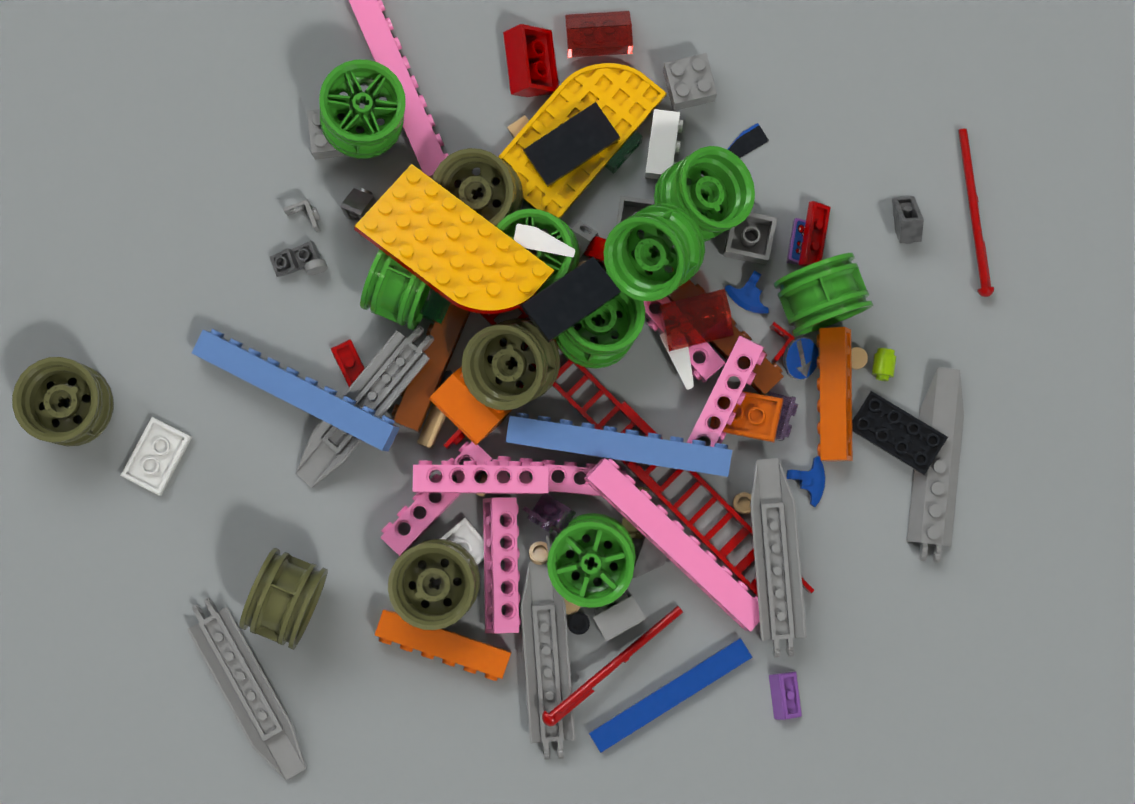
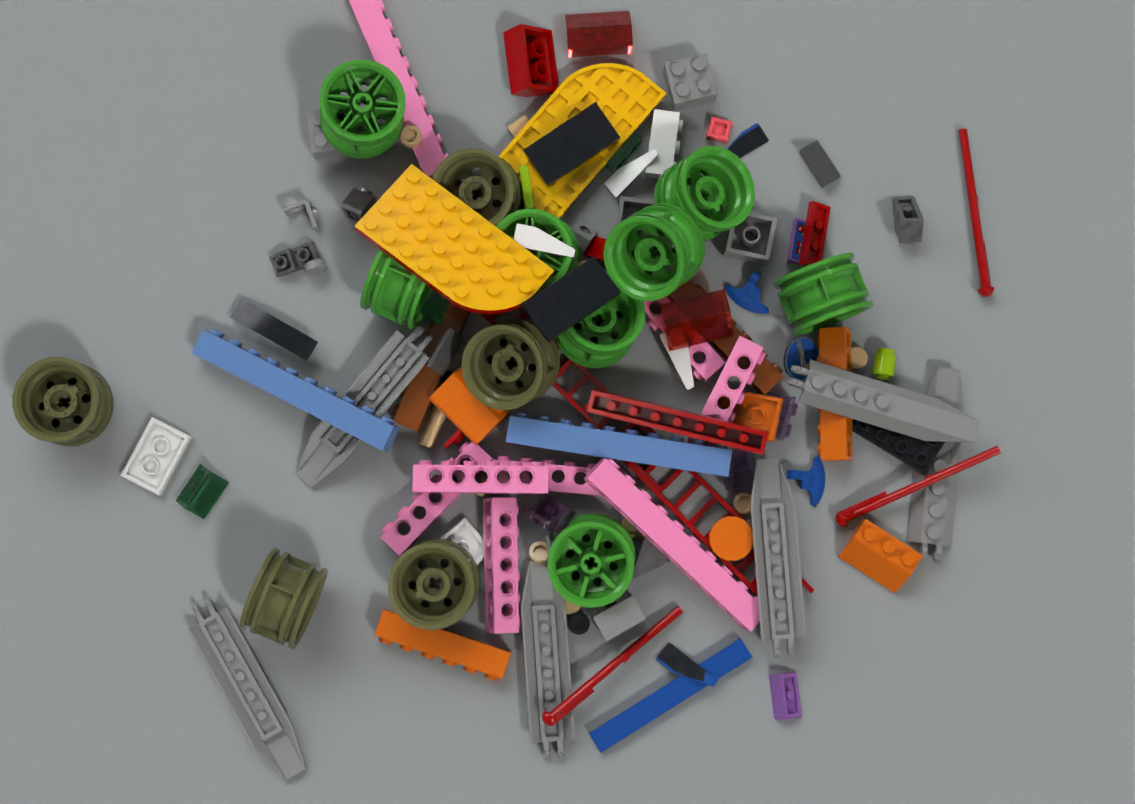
(202, 491): none -> clear green panel
(274, 329): none -> black slope
(348, 361): red tile -> none
(410, 136): none -> tan tile
(445, 352): none -> dark grey slope
(526, 187): none -> lime tile
(627, 173): none -> white sticker
(678, 421): none -> red brick
(681, 664): none -> black sticker
(719, 130): none -> coral tile
(731, 538): none -> orange tile
(740, 472): none -> clear purple bracket
(784, 334): red bracket -> none
(819, 163): none -> dark grey slope
(880, 555): none -> orange slope
(882, 404): none -> light grey hinge
(883, 498): none -> red bar

